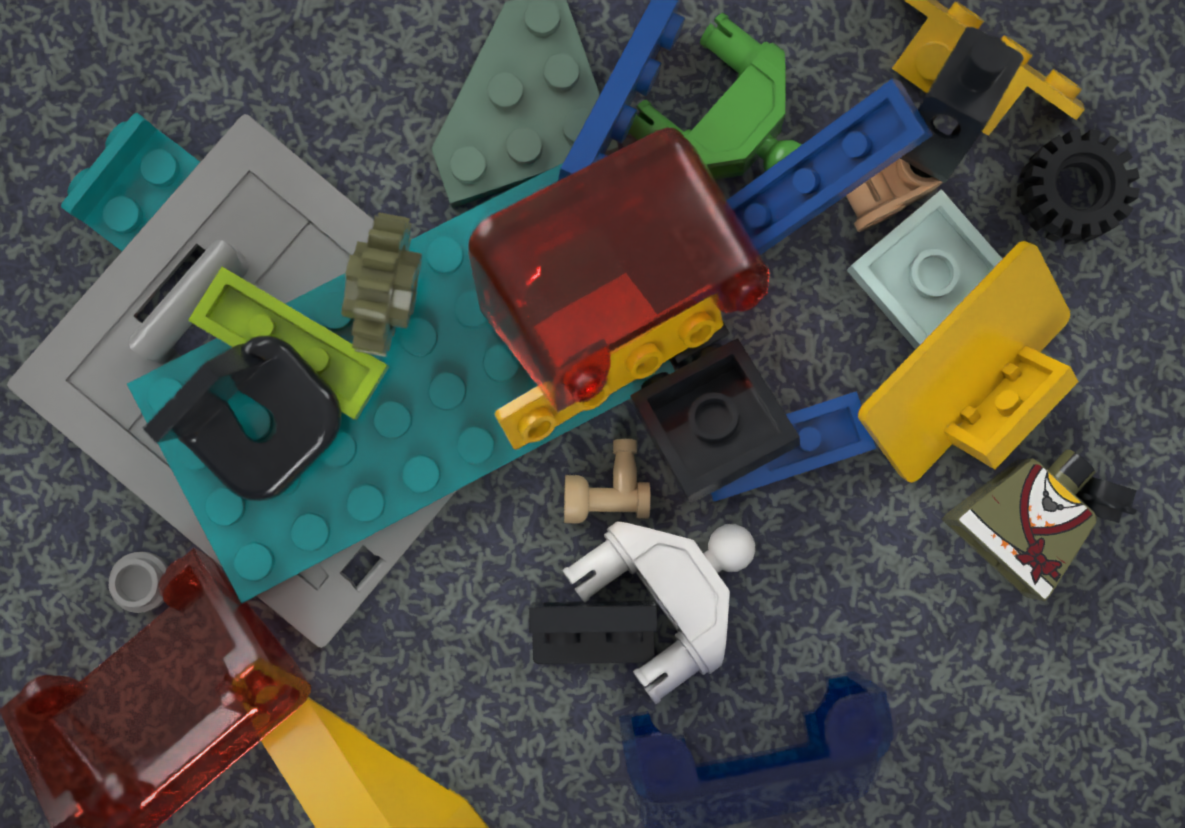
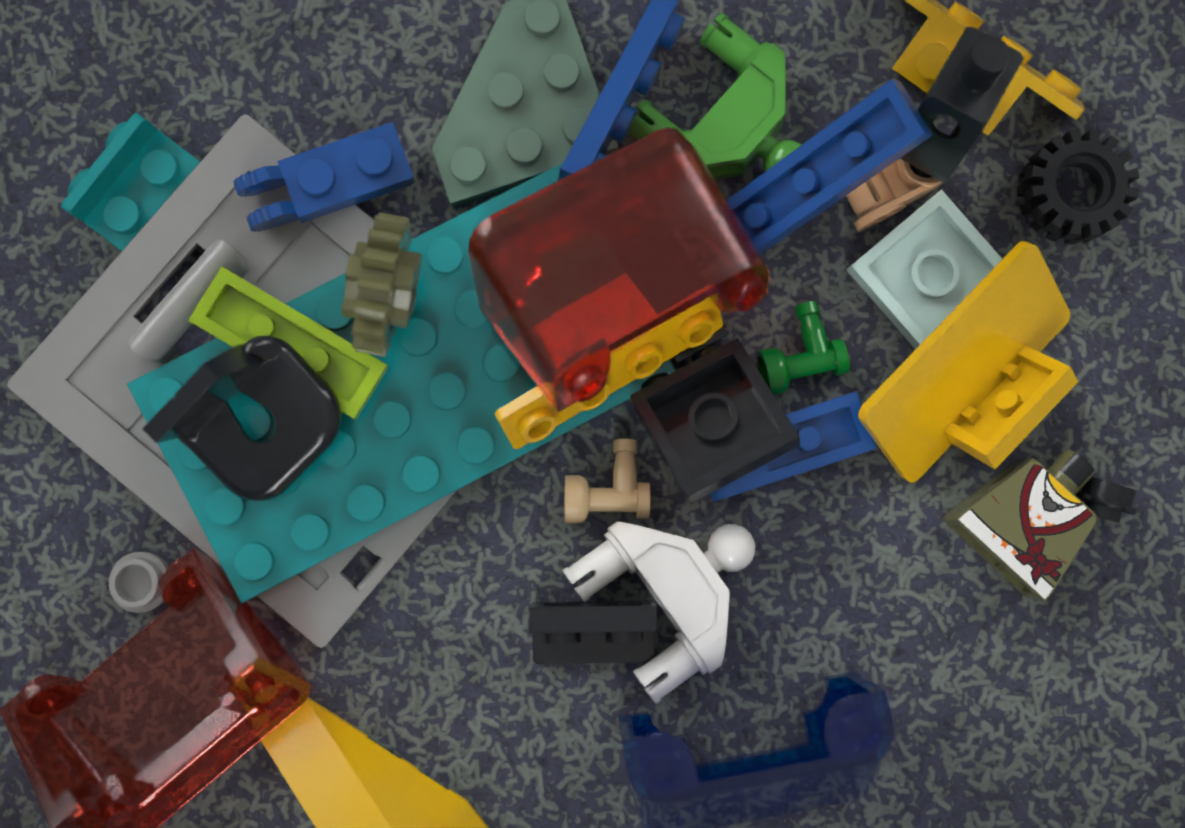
(329, 178): none -> blue hinge
(819, 355): none -> green piece

